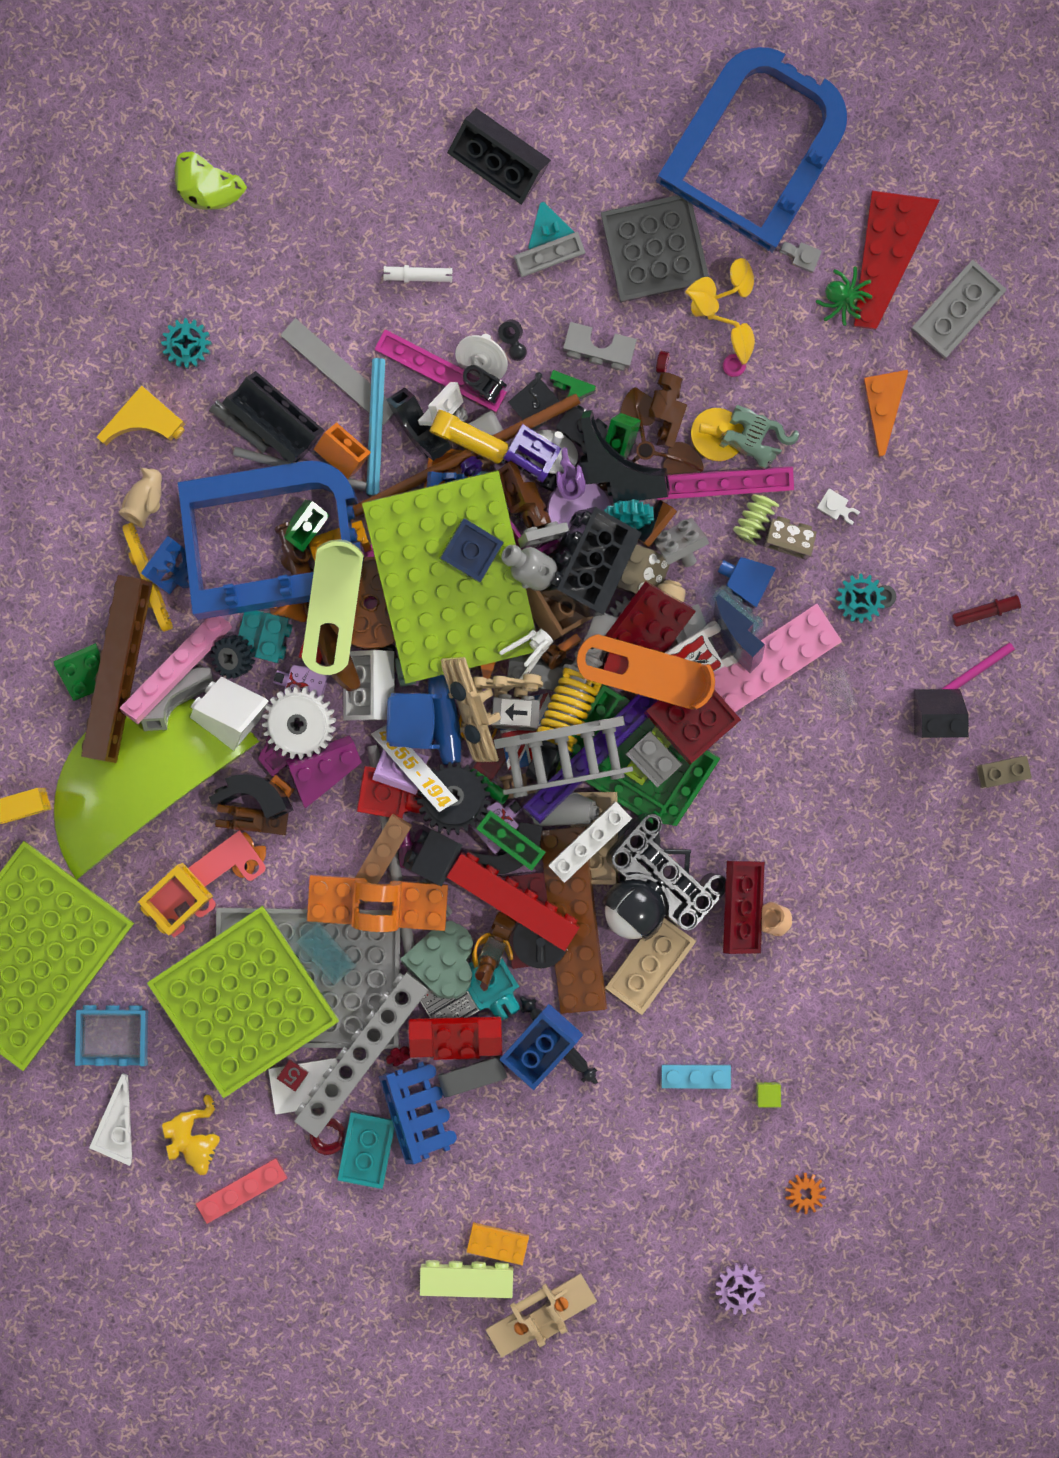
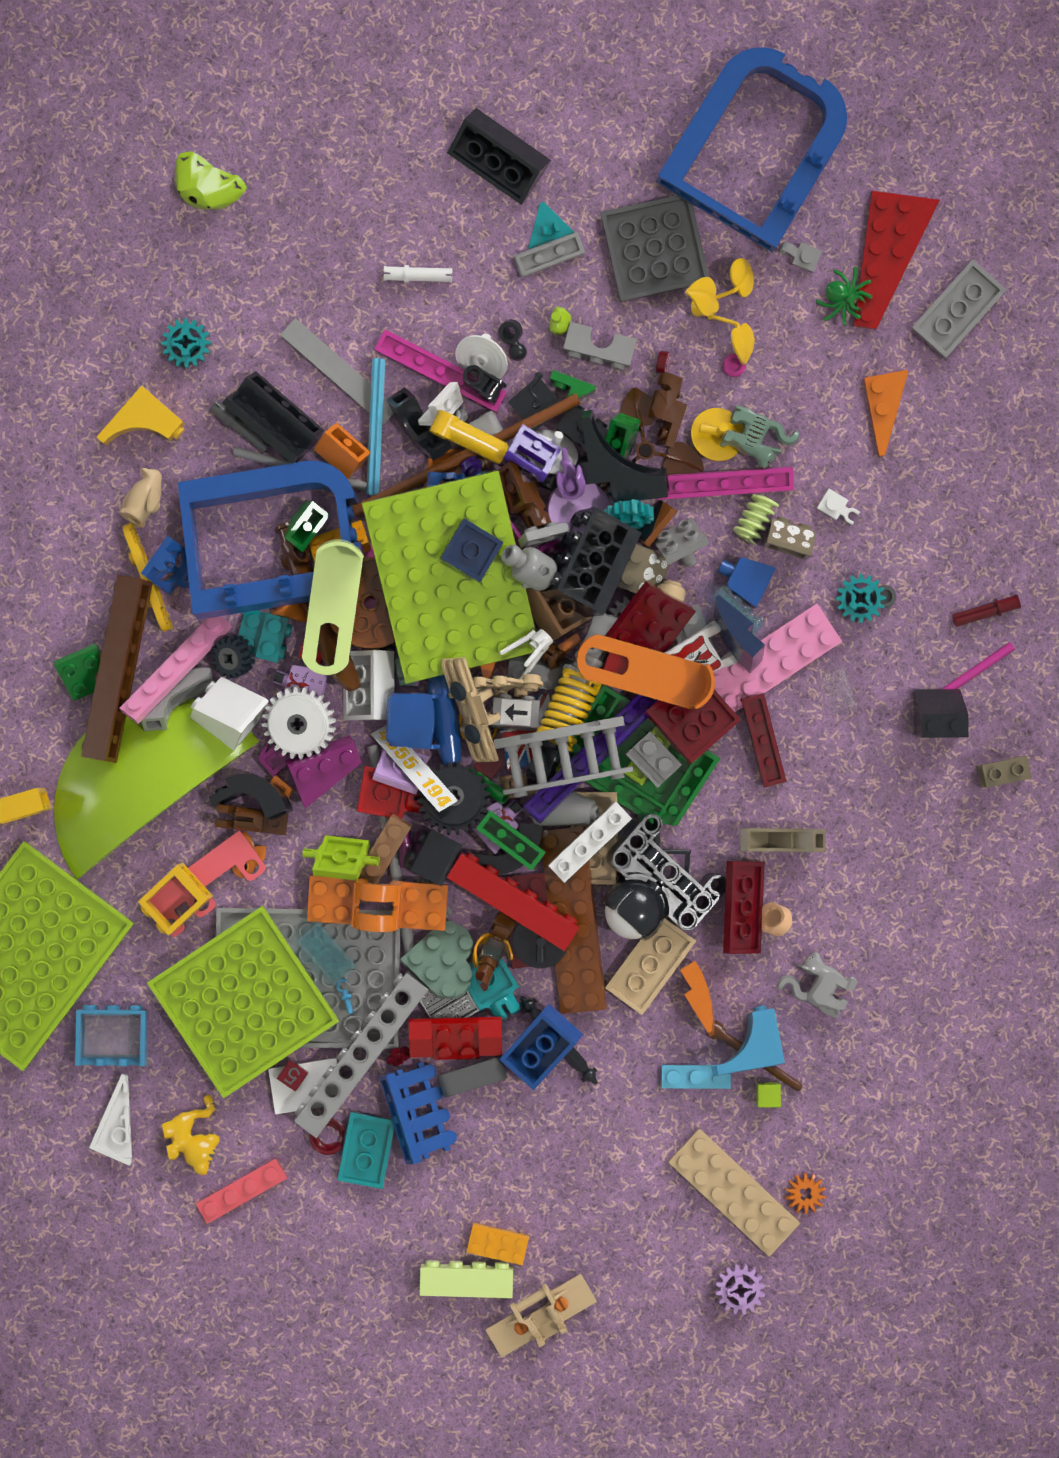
(341, 857): none -> lime plate
(346, 997): none -> dark azure hand
(559, 321): none -> lime piece
(699, 996): none -> orange slope
(720, 1033): none -> reddish brown piece
(734, 1192): none -> tan plate
(760, 1047): none -> dark azure arch
(763, 740): none -> dark red plate
(783, 840): none -> dark tan arch
(823, 987): none -> light grey animal

